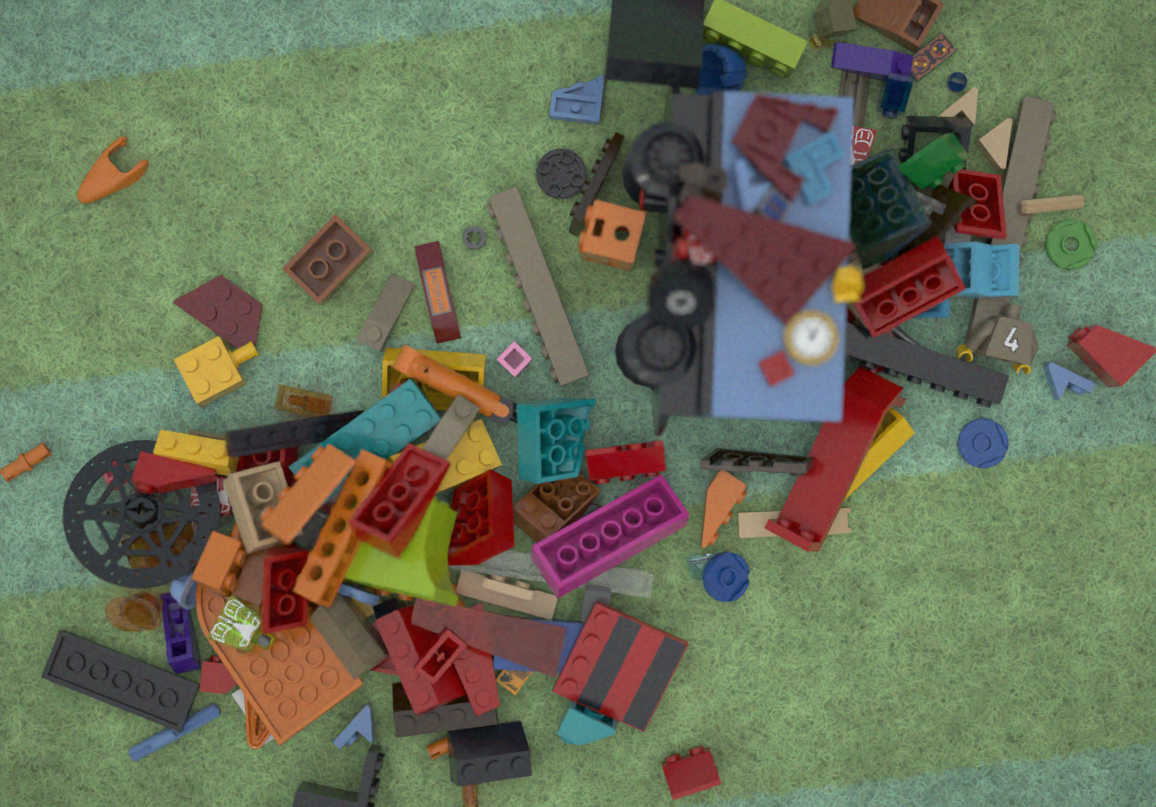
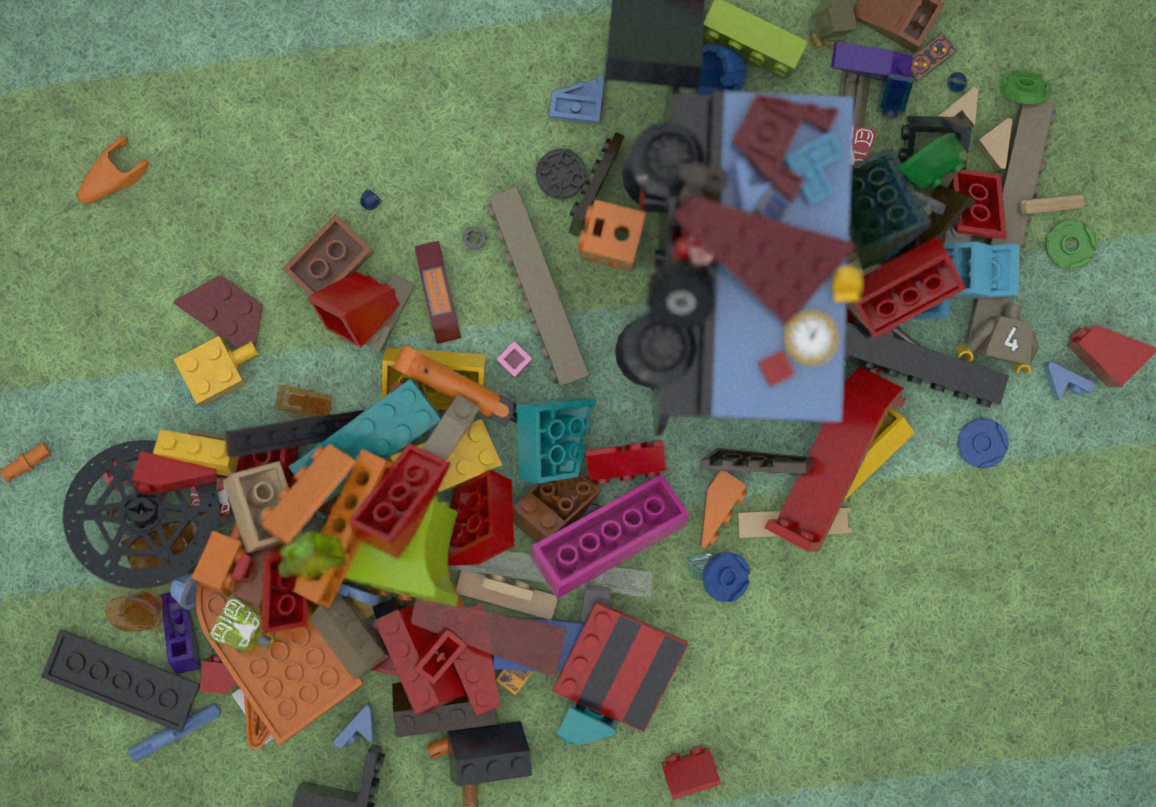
(244, 568): none -> red tile
(311, 555): none -> clear neon green torso
(354, 307): none -> red slope
(368, 201): none -> clear blue hinge
(1025, 87): none -> bright green tile

